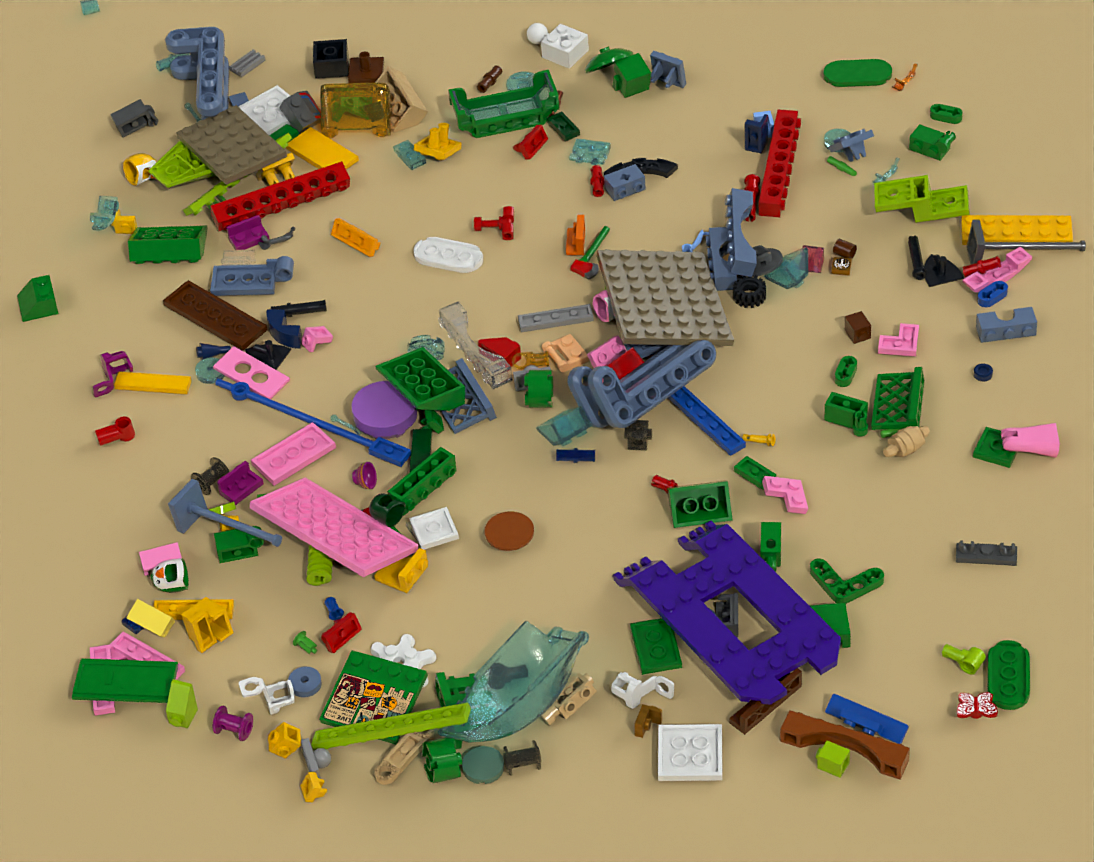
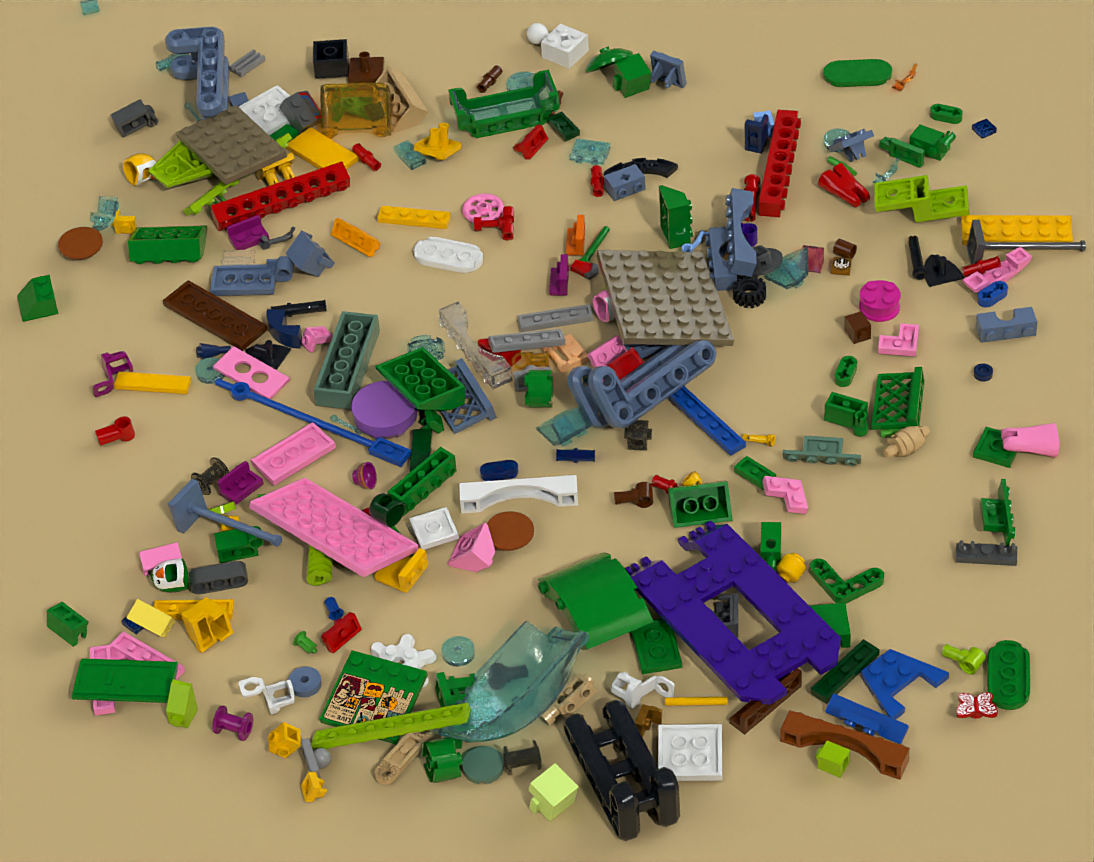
(66, 623): none -> green hinge
(80, 243): none -> dark orange piece
(218, 577): none -> dark grey beam
(309, 255): none -> sand blue plate
(346, 360): none -> sand green brick
(366, 157): none -> red pin
(414, 217): none -> yellow plate
(460, 644): none -> clear light blue piece
(473, 550): none -> bright pink slope
(481, 495): none -> white arch
(483, 208): none -> bright pink plate
(499, 470): none -> clear blue plate
(526, 340): none -> light grey tile
(552, 792): none -> yellowish green plate
(559, 277): none -> magenta bracket
(597, 598): none -> green panel
(618, 800): none -> black beam
(640, 495): none -> reddish brown pin
(675, 217): none -> green slope
(689, 701): none -> yellow bar
(691, 479): none -> yellow tile
(750, 233): none -> dark purple pin
(791, 567): none -> yellow head
(822, 449): none -> sand green bracket
(844, 185): none -> red piece
(845, 671): none -> dark green plate
(880, 300): none -> dark pink wheel
(893, 673): none -> blue wing
(904, 151): none -> green hinge
(984, 128): none -> clear blue tile
(997, 515): none -> green bracket

